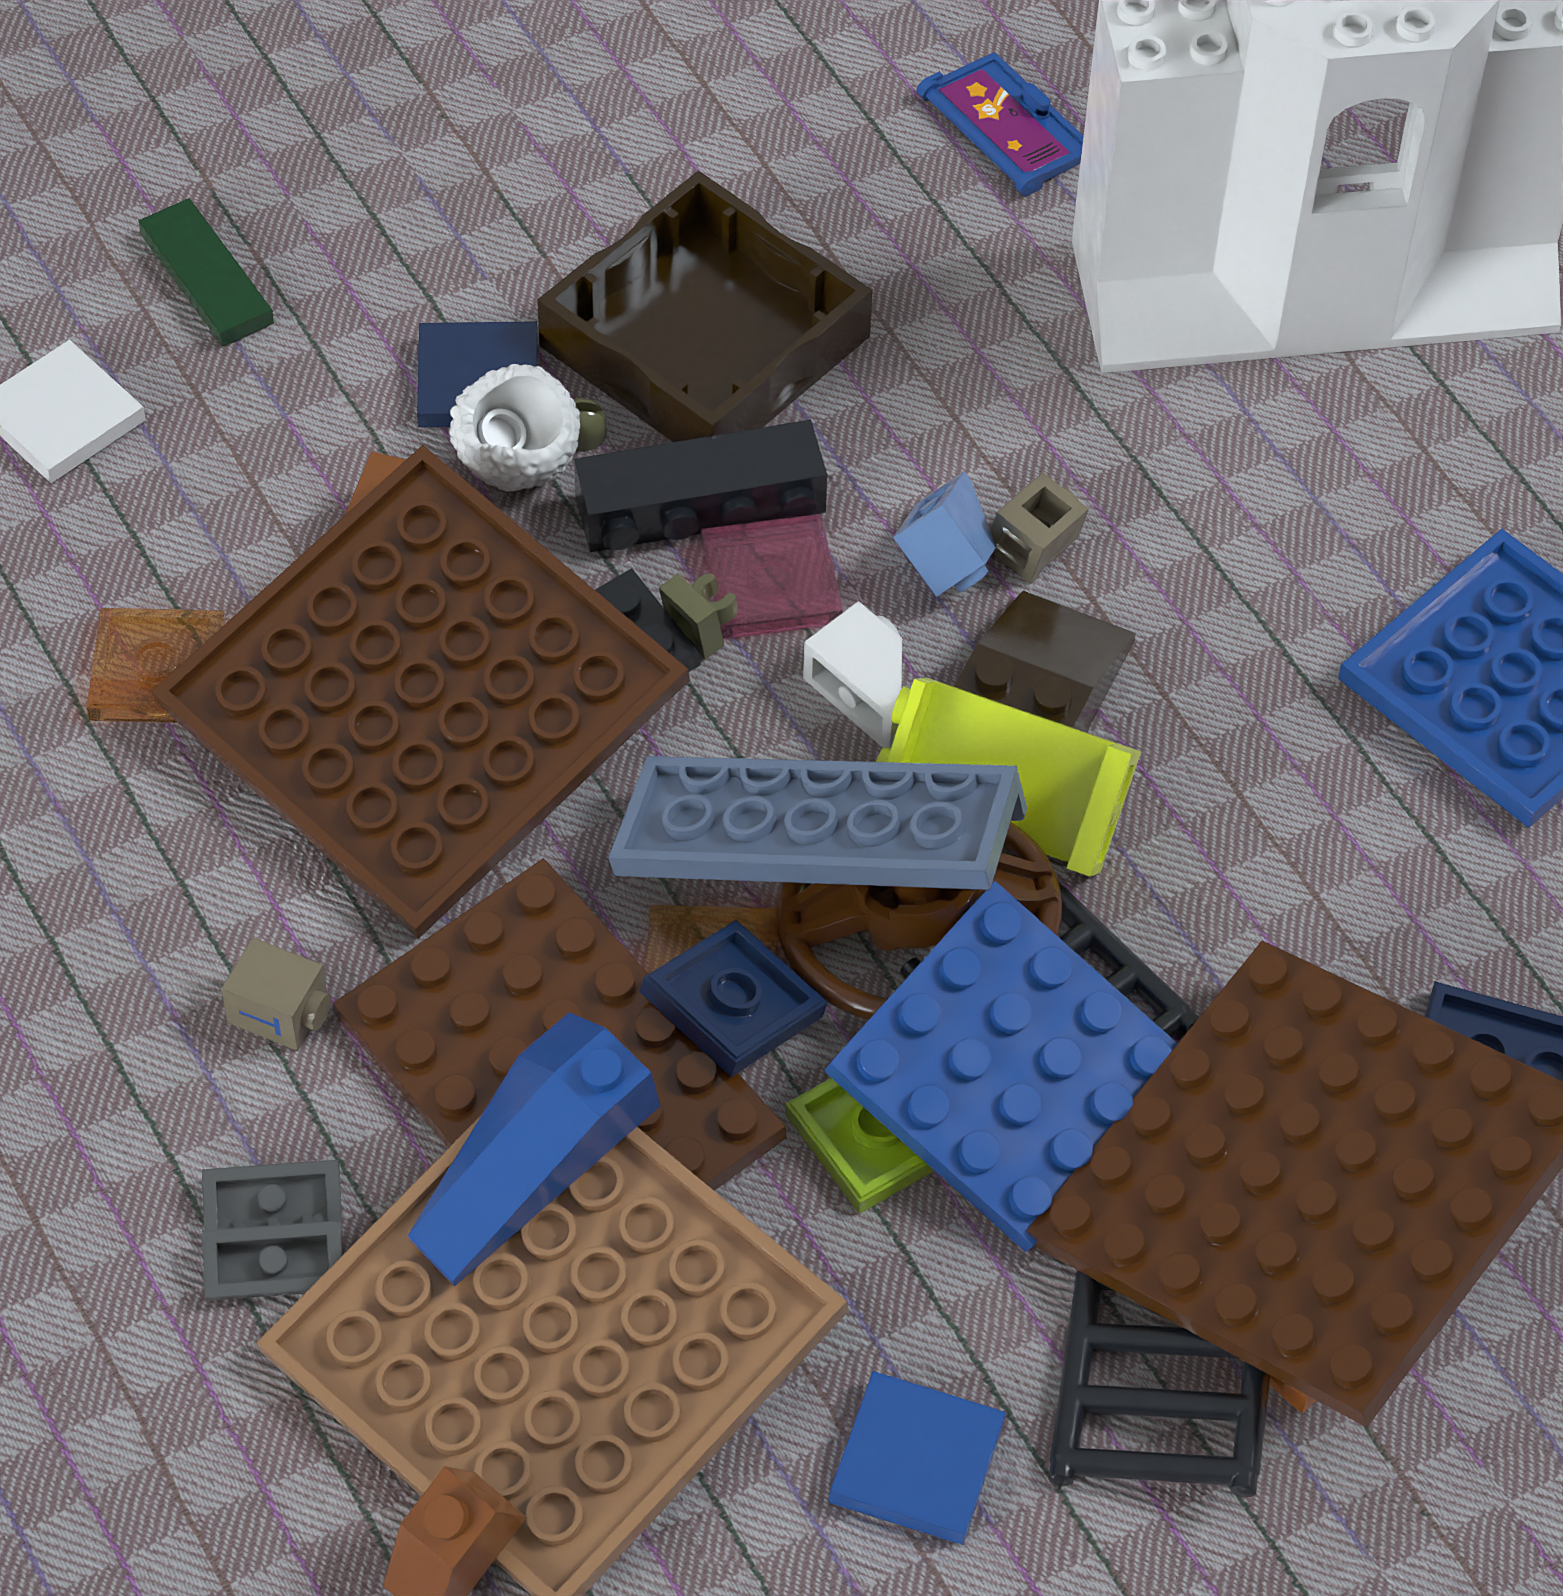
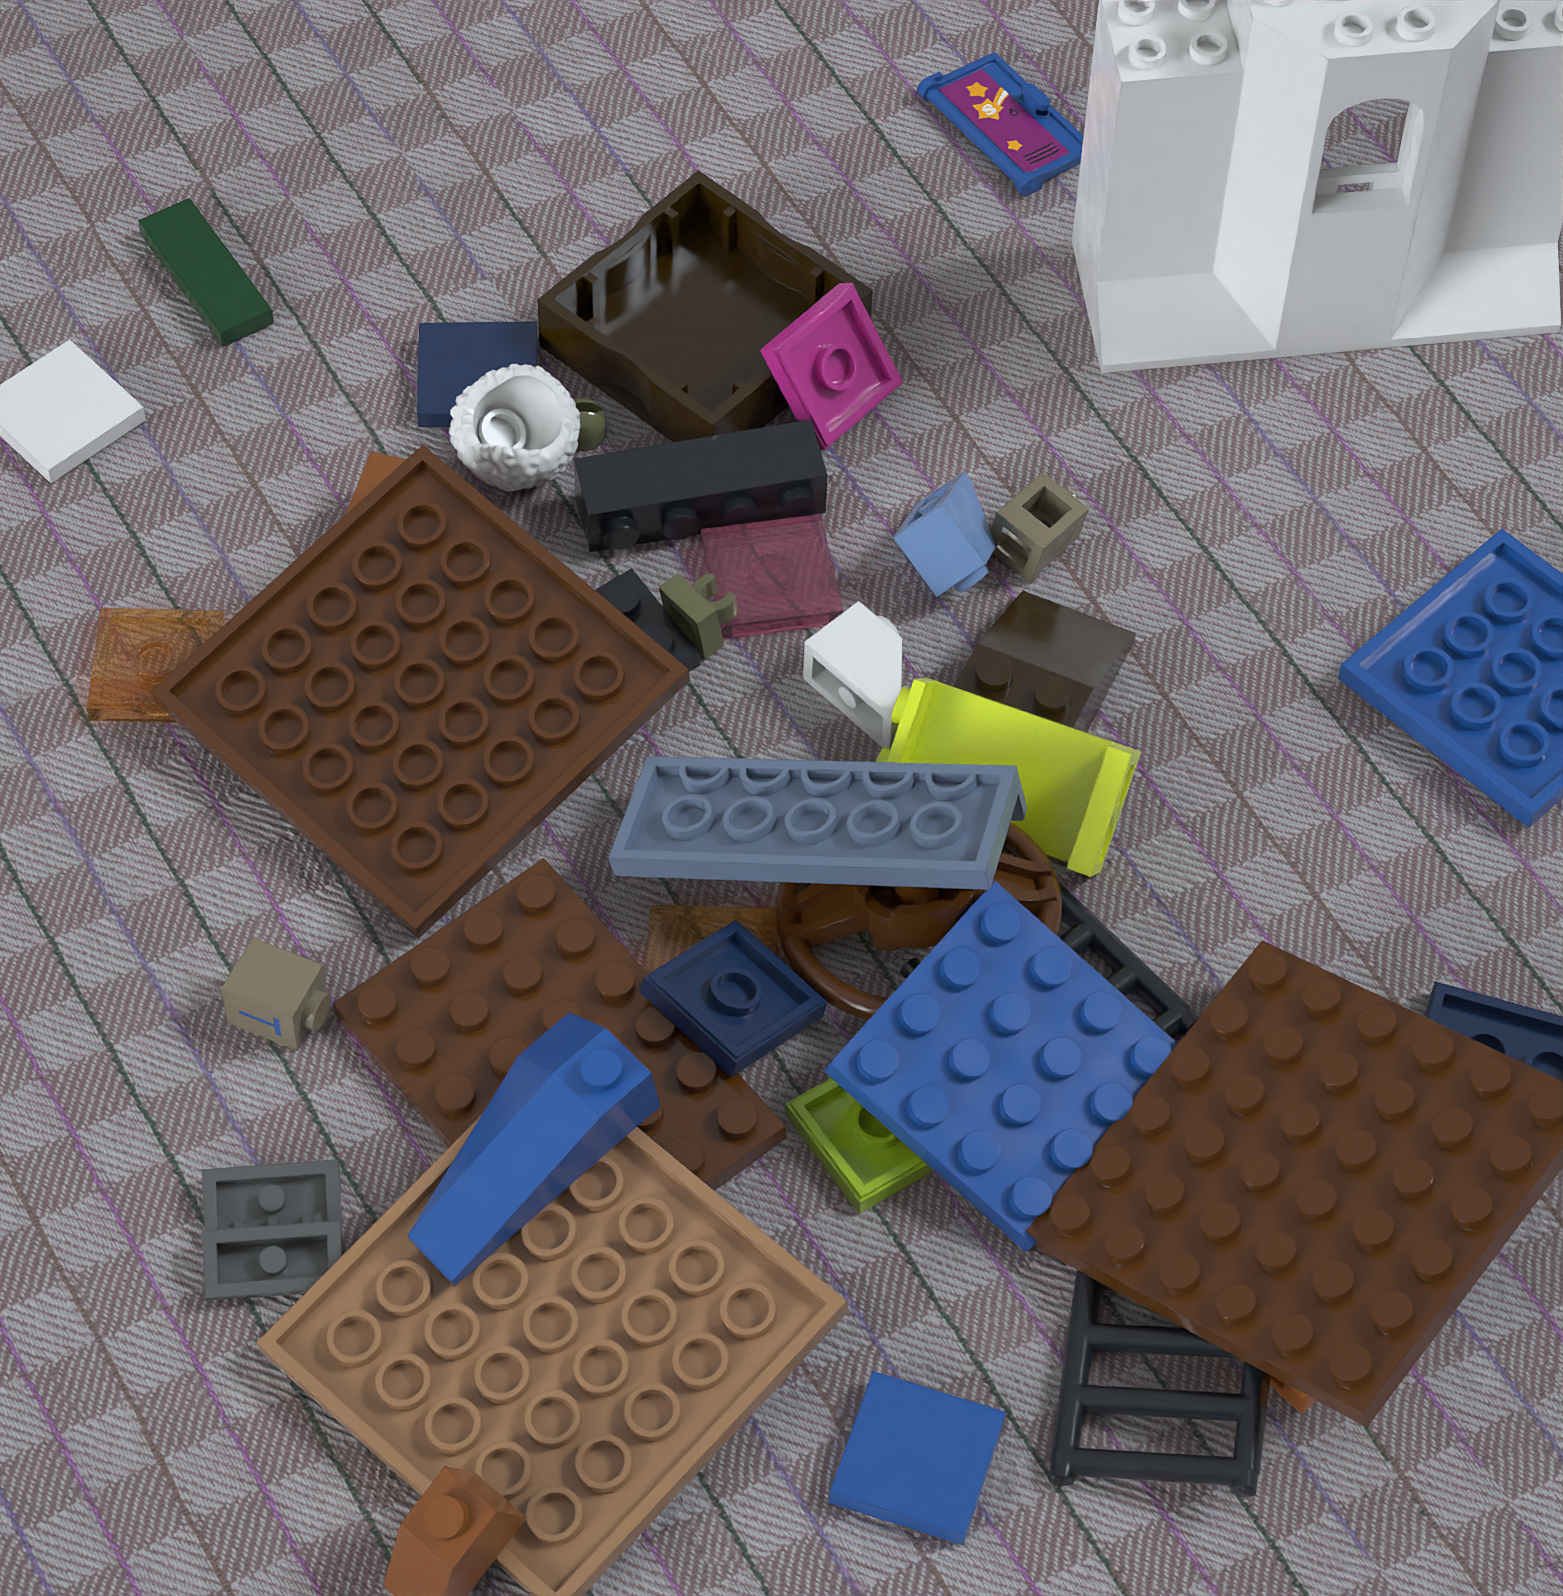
(832, 364): none -> dark pink tile

